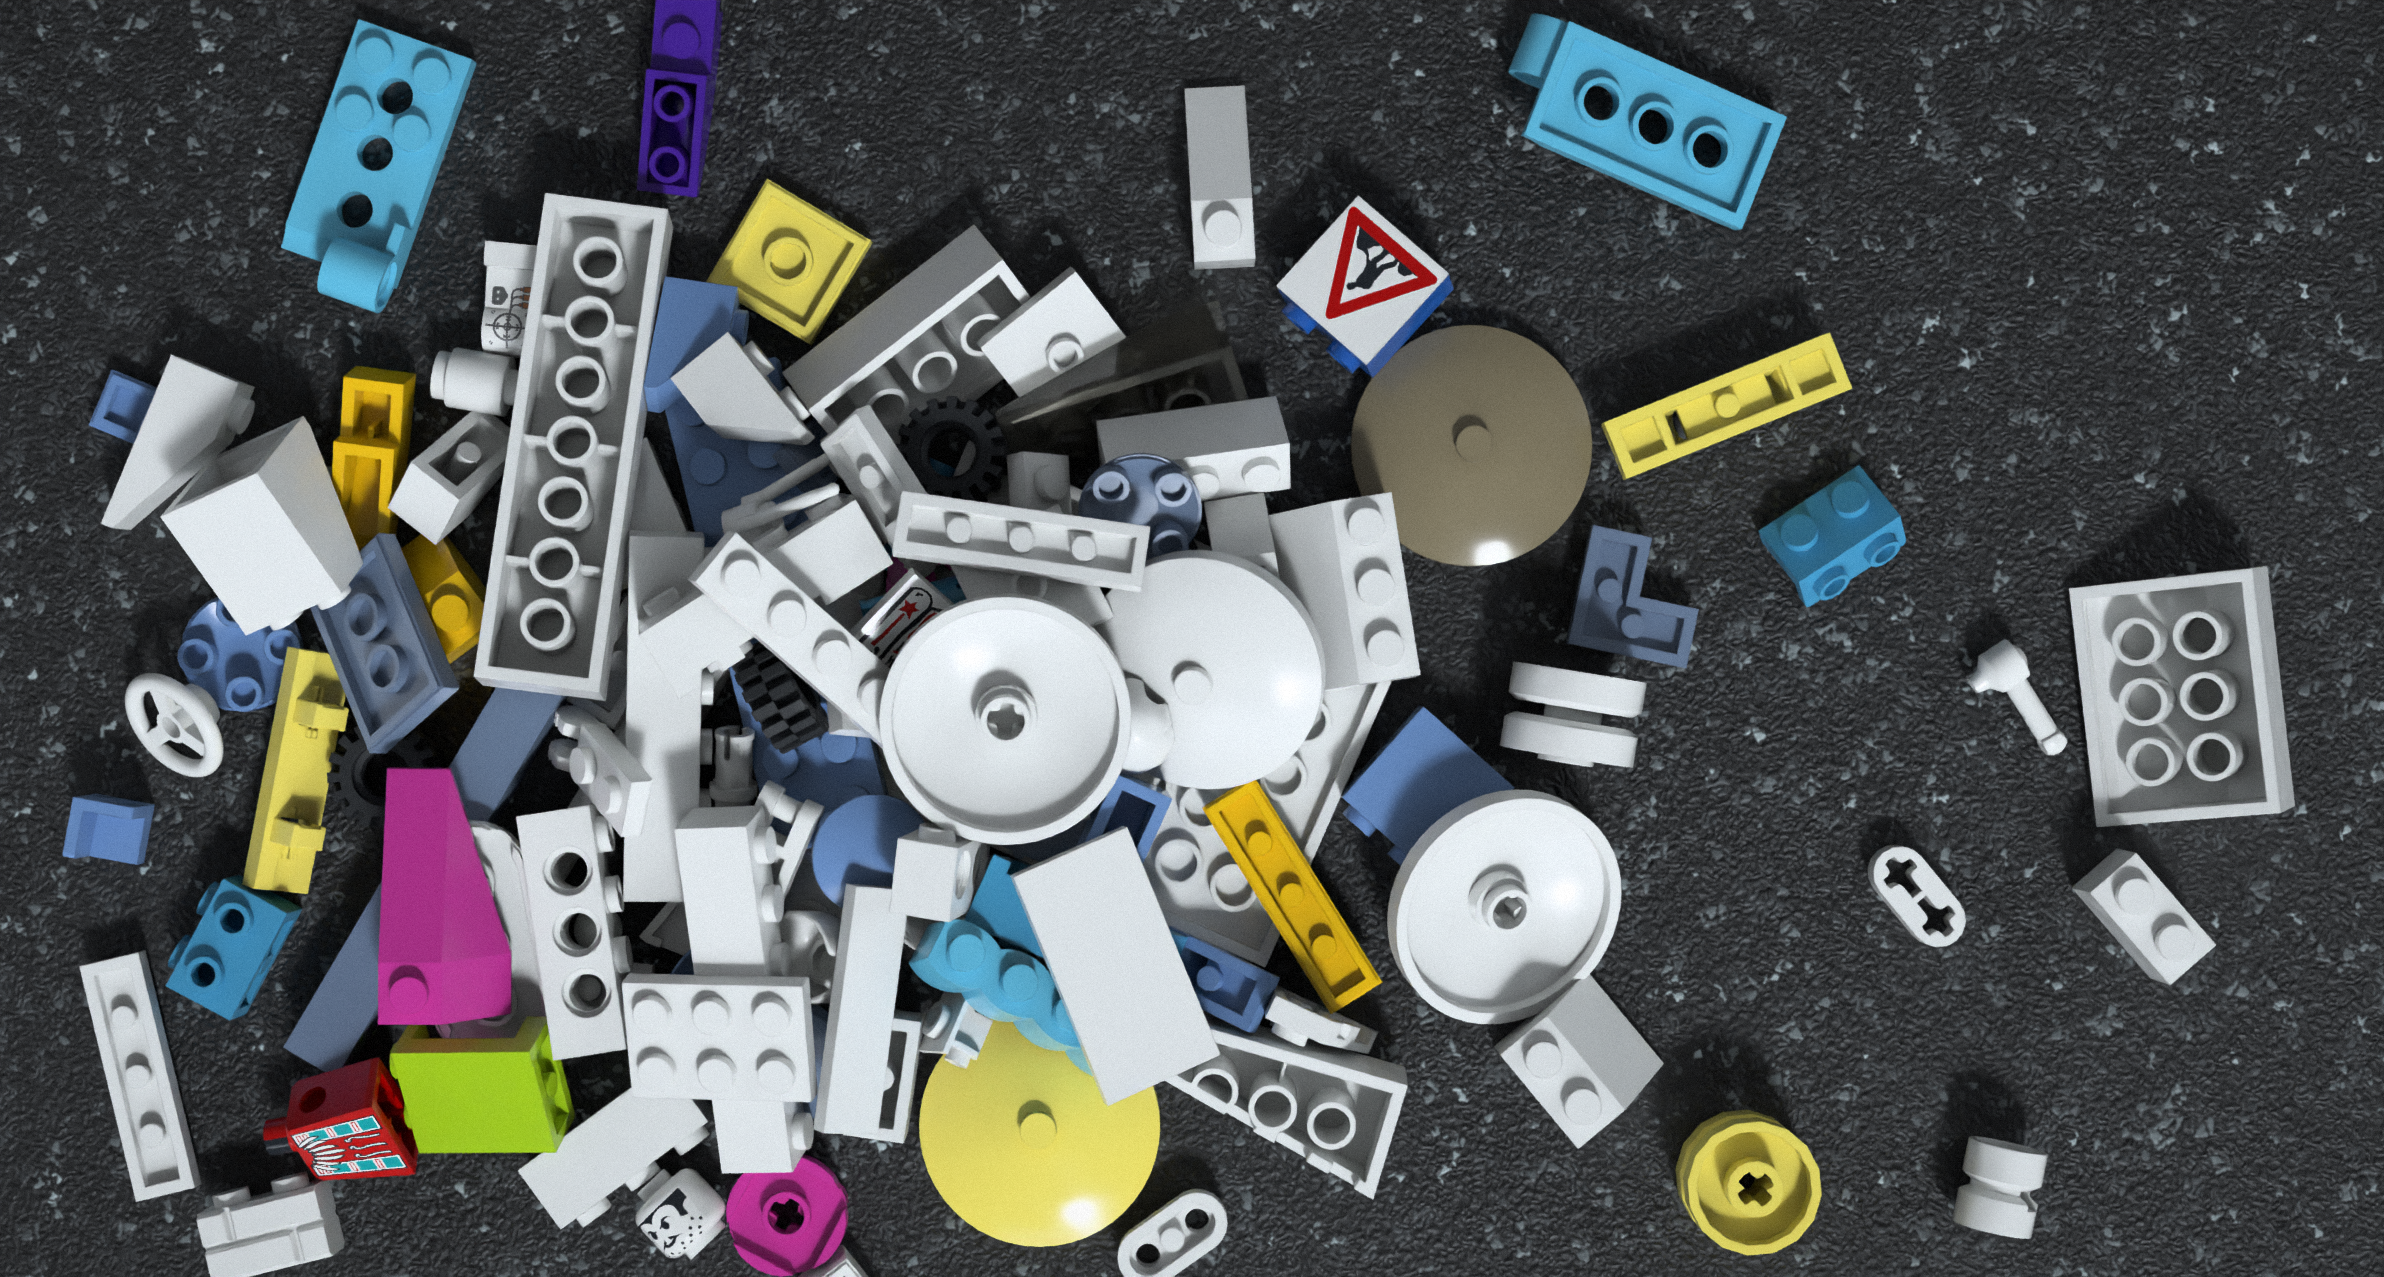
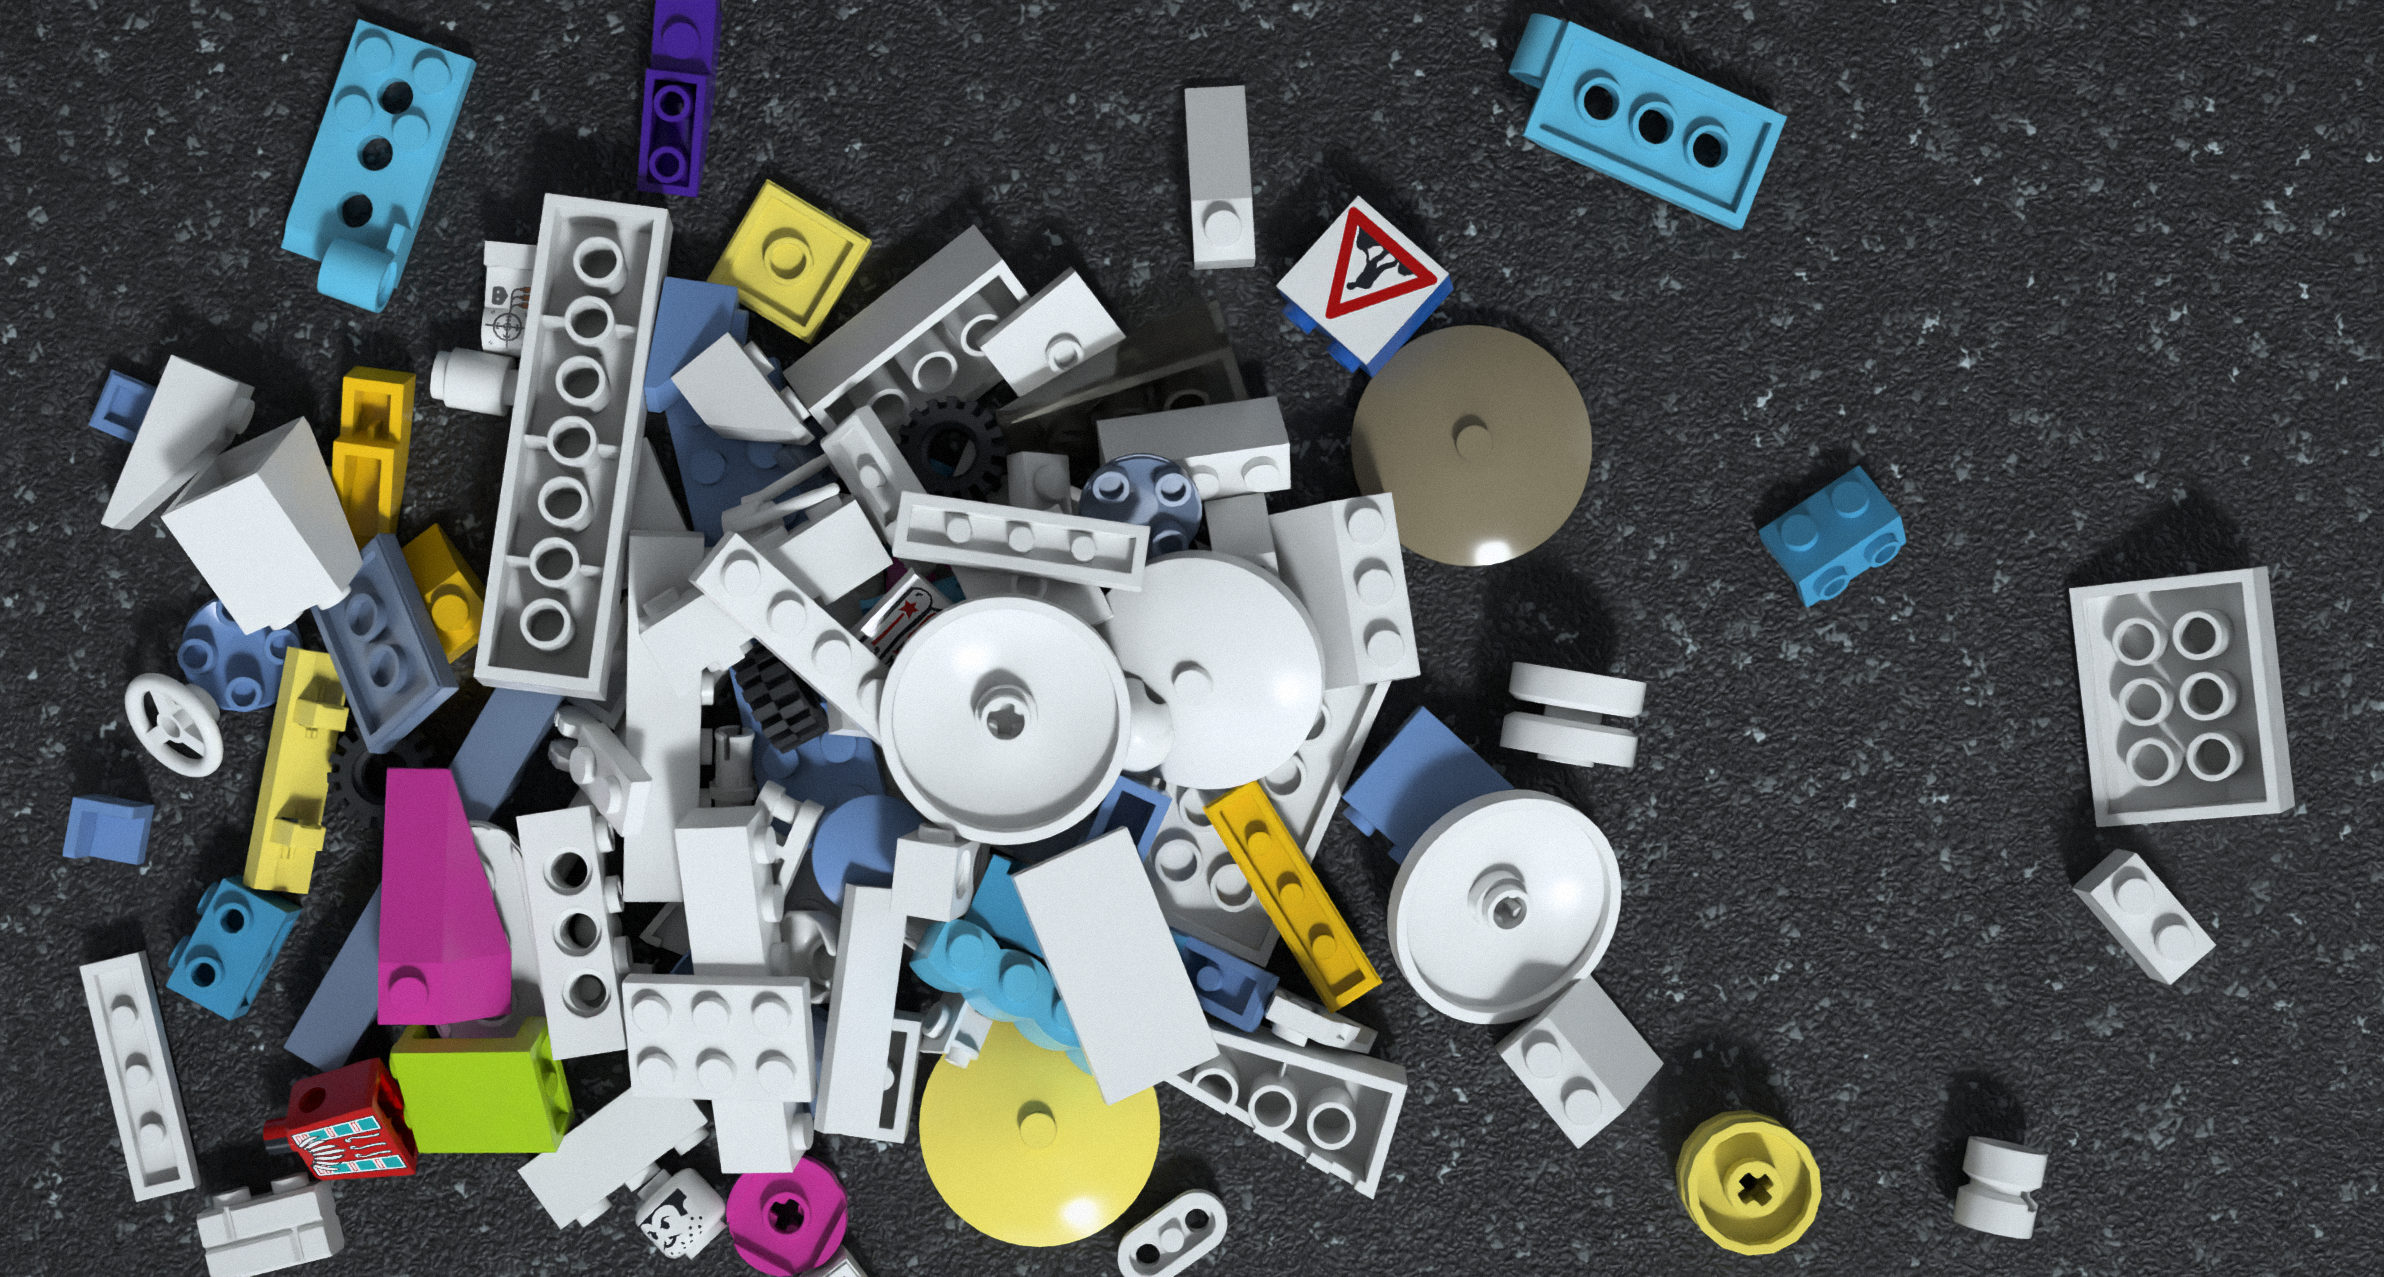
(452, 476): white slope -> none
(1609, 607): sand blue plate -> none
(1727, 406): light yellow hinge -> none
(1927, 886): white beam -> none
(2006, 670): white piece -> none

